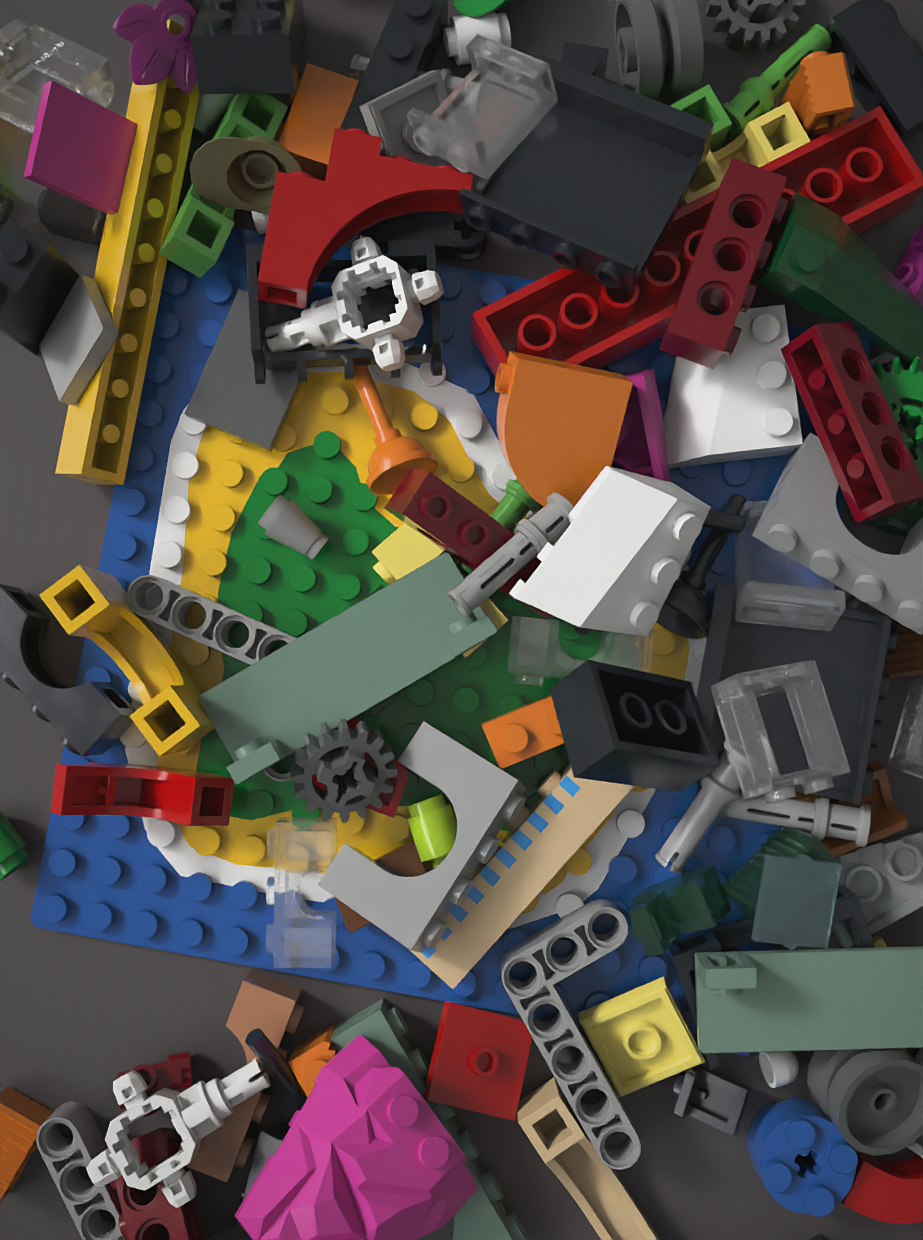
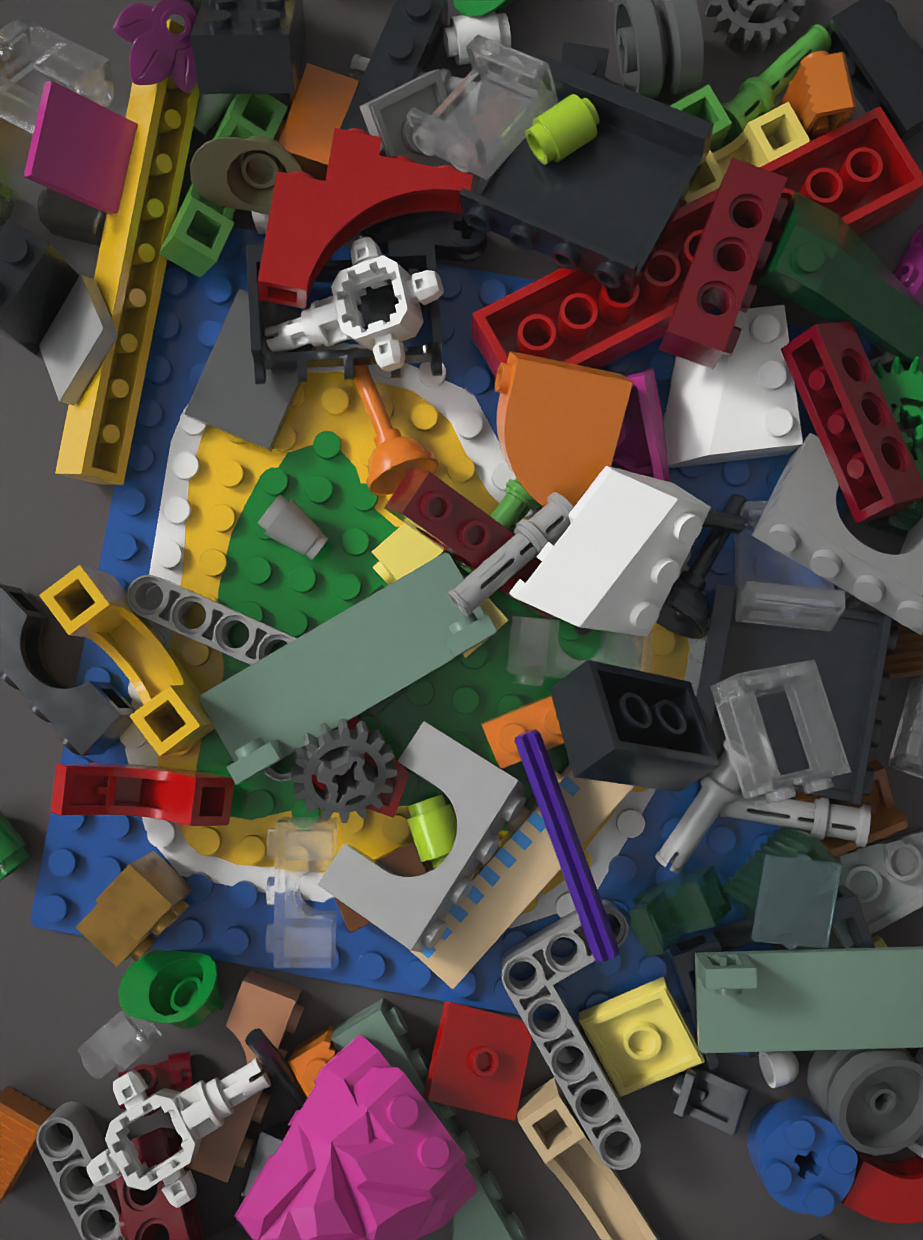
(117, 1044): none -> clear brick
(135, 905): none -> pearl gold brick
(171, 988): none -> green piece
(563, 129): none -> lime brick
(567, 845): none -> dark purple axle

